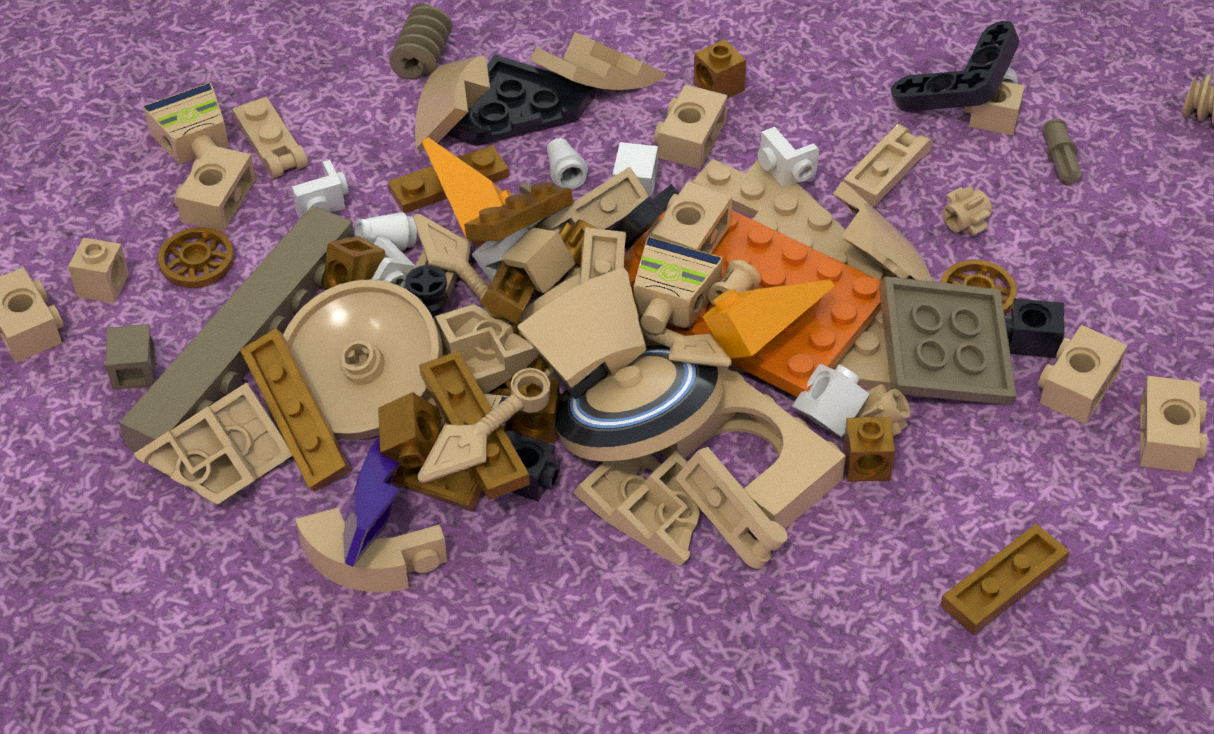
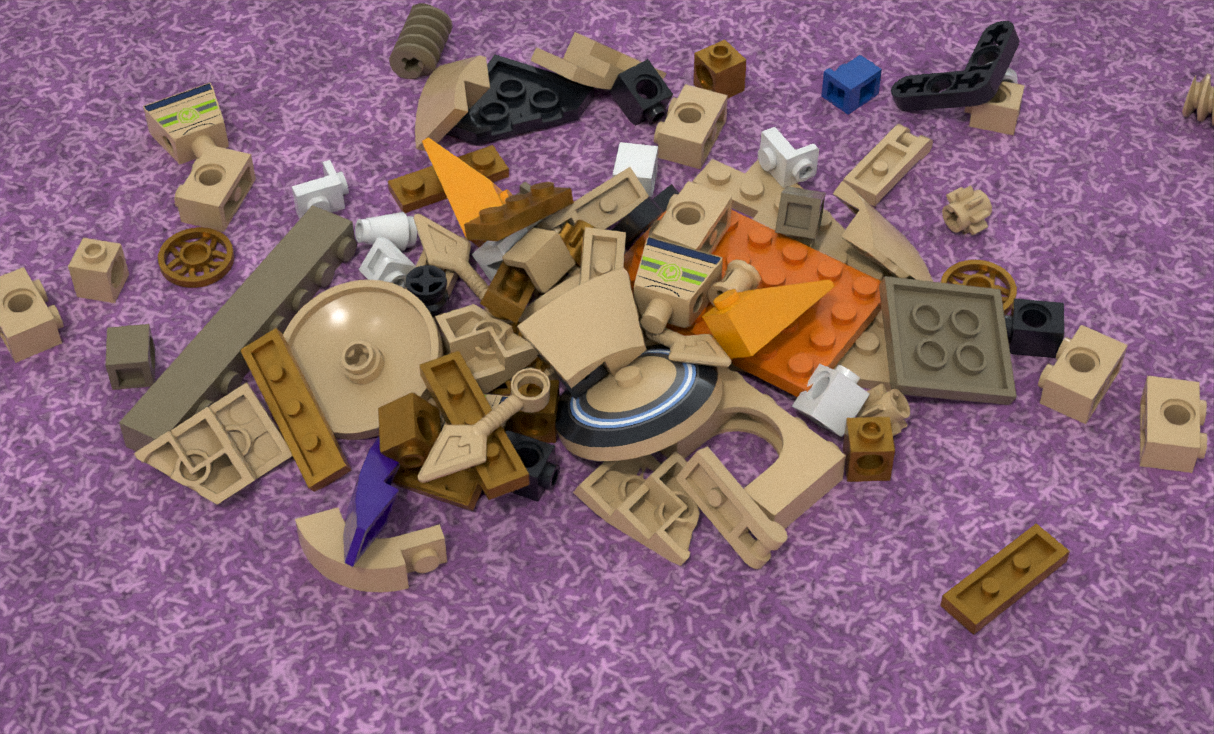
(269, 137): tan plate -> none
(351, 261): pearl gold brick -> none
(566, 164): white cone -> none
(646, 81): none -> black brick
(800, 212): none -> dark tan brick
(851, 84): none -> blue brick
(1062, 151): dark tan axle -> none

